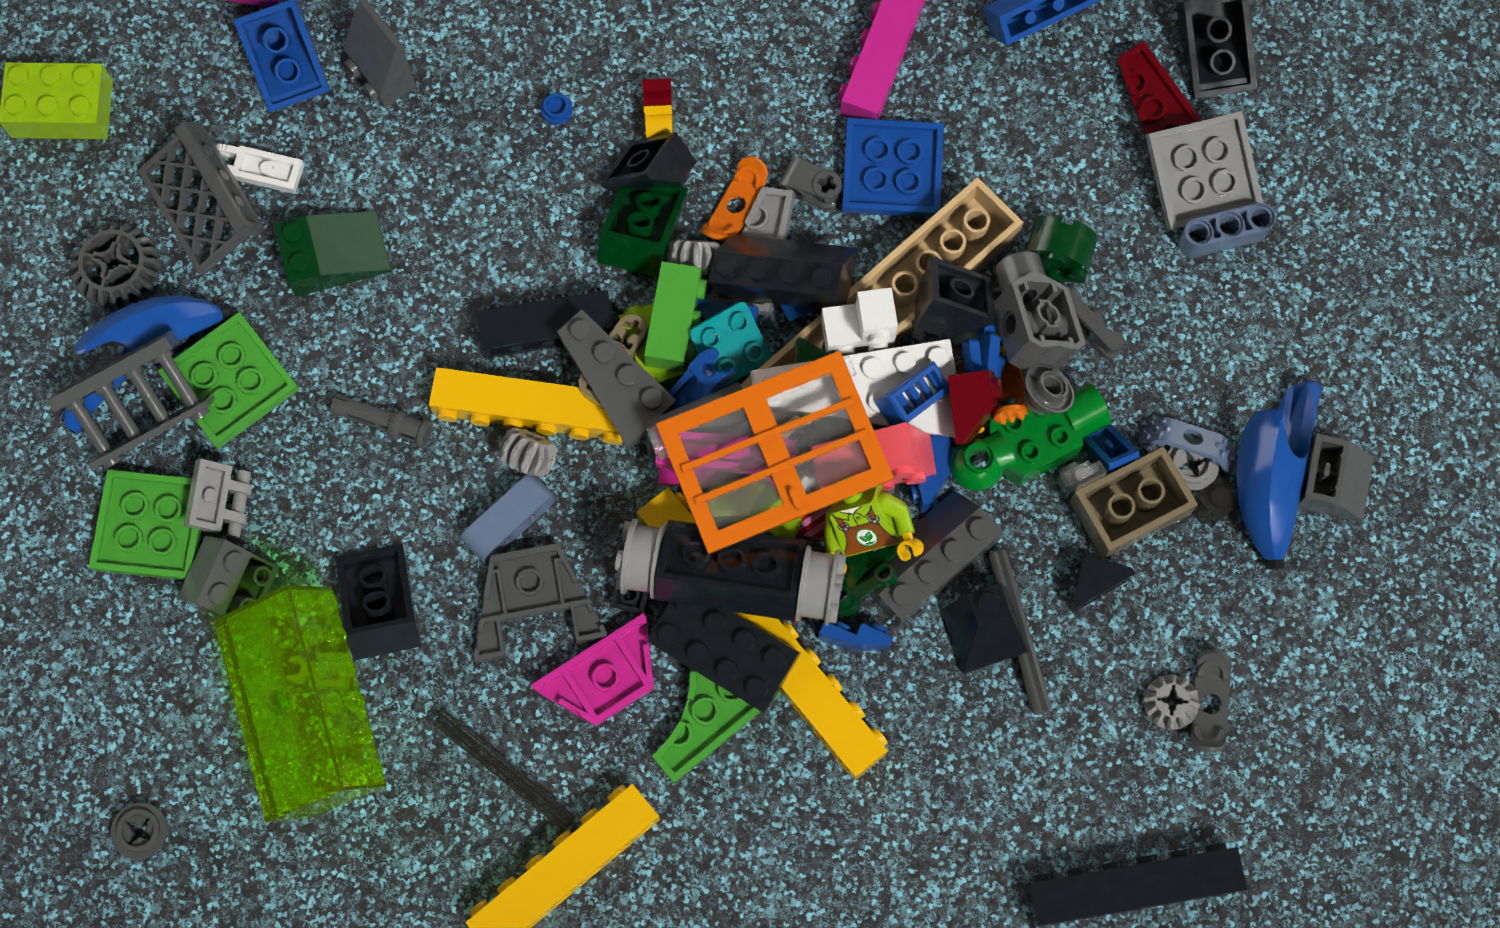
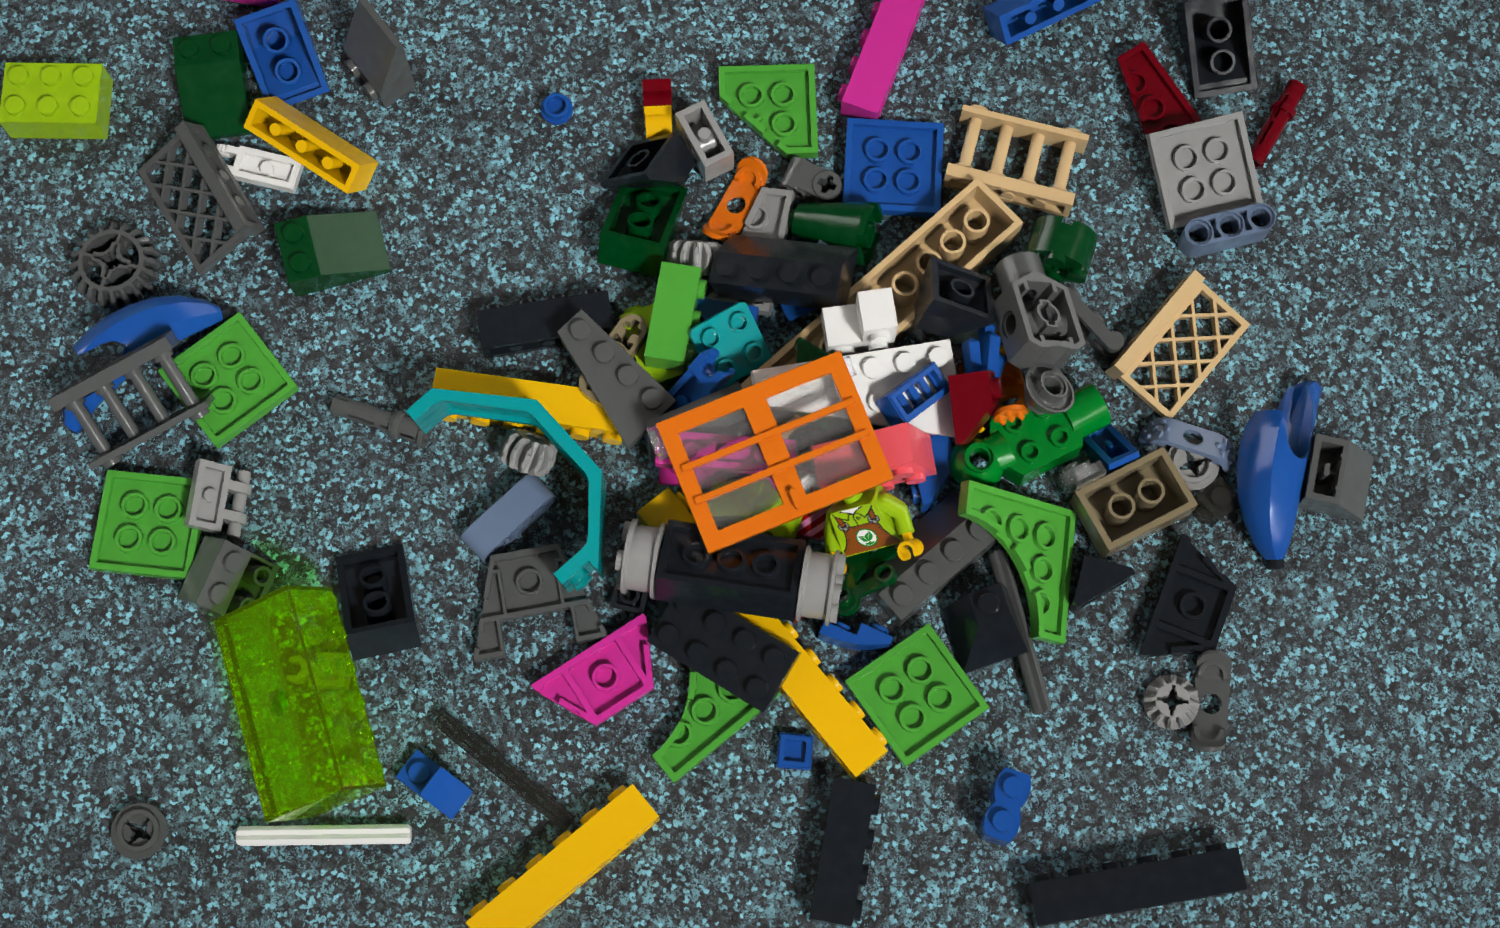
(213, 82): none -> dark green slope
(310, 144): none -> yellow brick
(324, 834): none -> white axle
(434, 784): none -> blue slope
(441, 403): none -> teal panel
(704, 140): none -> light grey brick
(775, 104): none -> bright green plate
(794, 751): none -> blue tile
(840, 225): none -> dark green cone
(842, 853): none -> black brick
(916, 695): none -> bright green plate
(1003, 816): none -> blue brick
(1024, 190): none -> tan fence
(1038, 542): none -> bright green plate
(1156, 327): none -> tan fence
(1189, 606): none -> black wing
(1281, 113): none -> dark red pin

